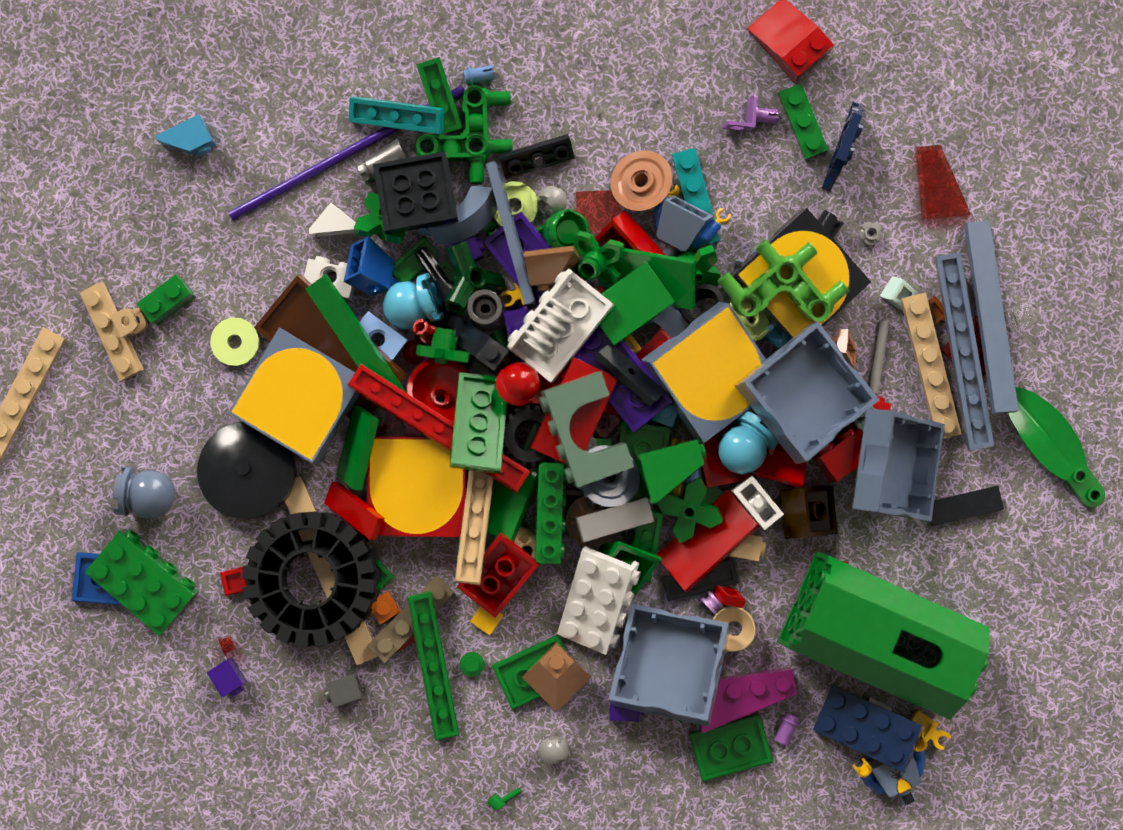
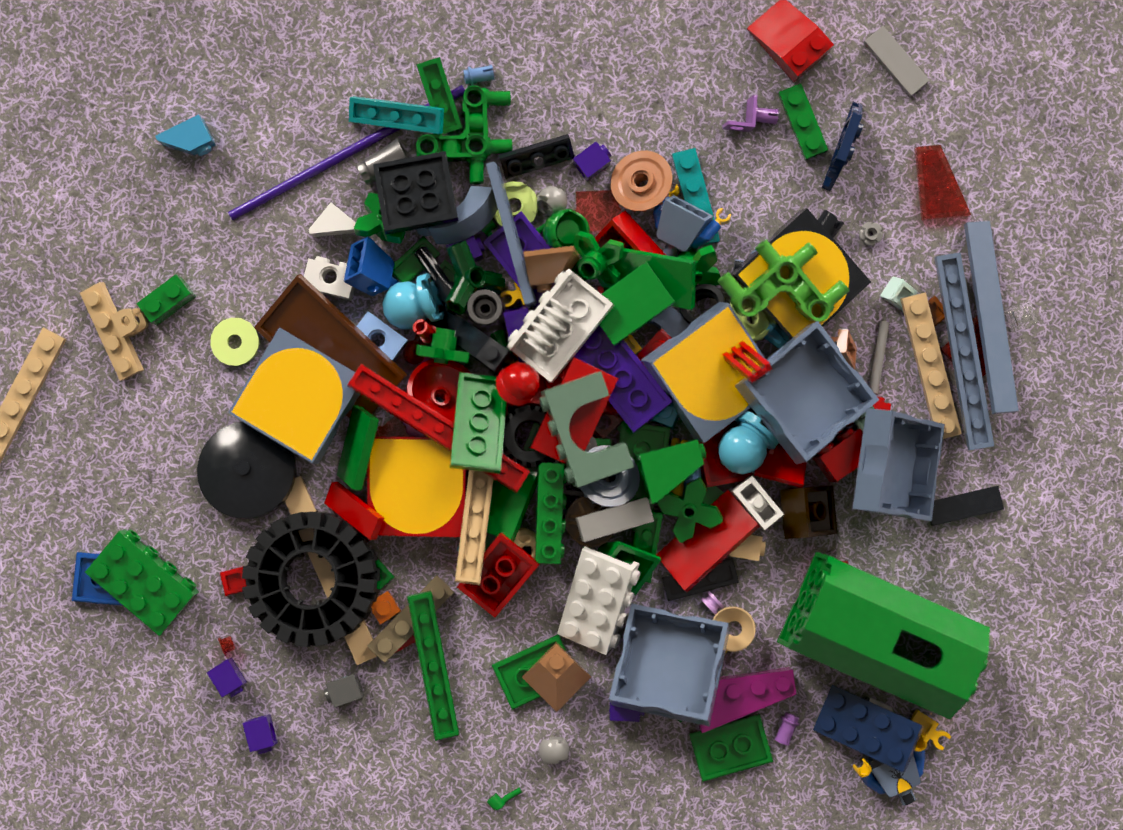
(145, 493): sand blue tile -> none
(260, 734): none -> dark purple brick
(349, 329): green tile -> none
(472, 664): green plate -> none
(486, 621): yellow tile -> none
(592, 161): none -> dark purple brick
(630, 375): black tile -> none
(729, 596): red tile -> none
(739, 352): none -> red tile
(896, 61): none -> light grey tile
(1055, 445): green plant -> none

